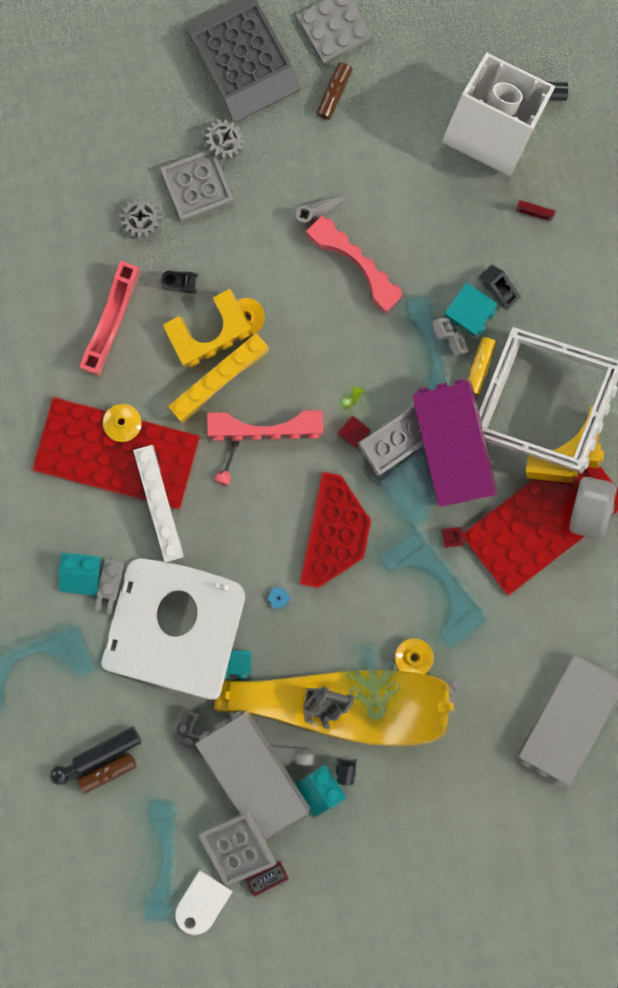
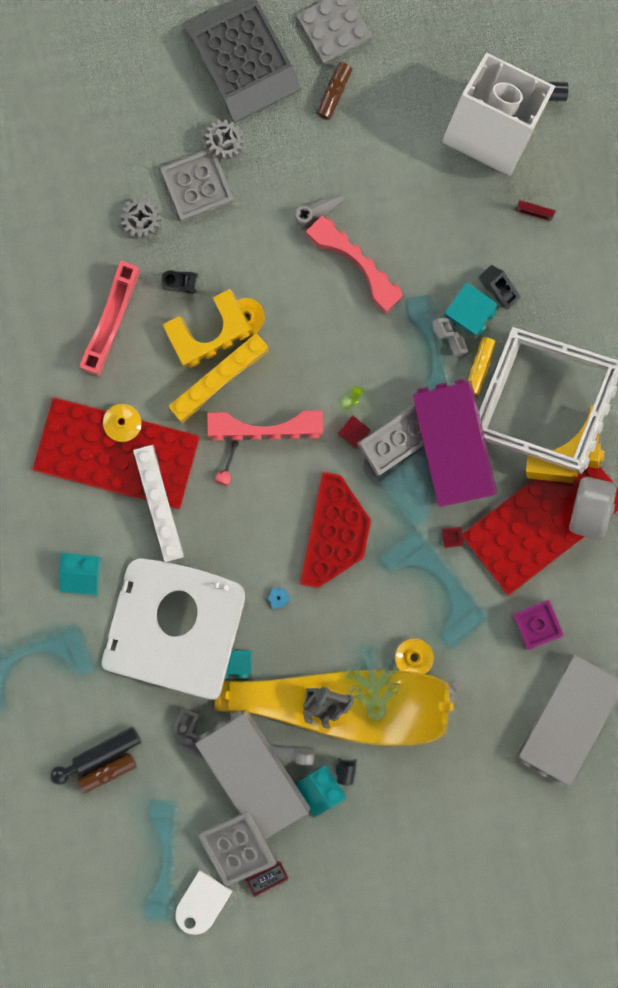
(109, 584): light grey hinge -> none
(537, 625): none -> magenta panel

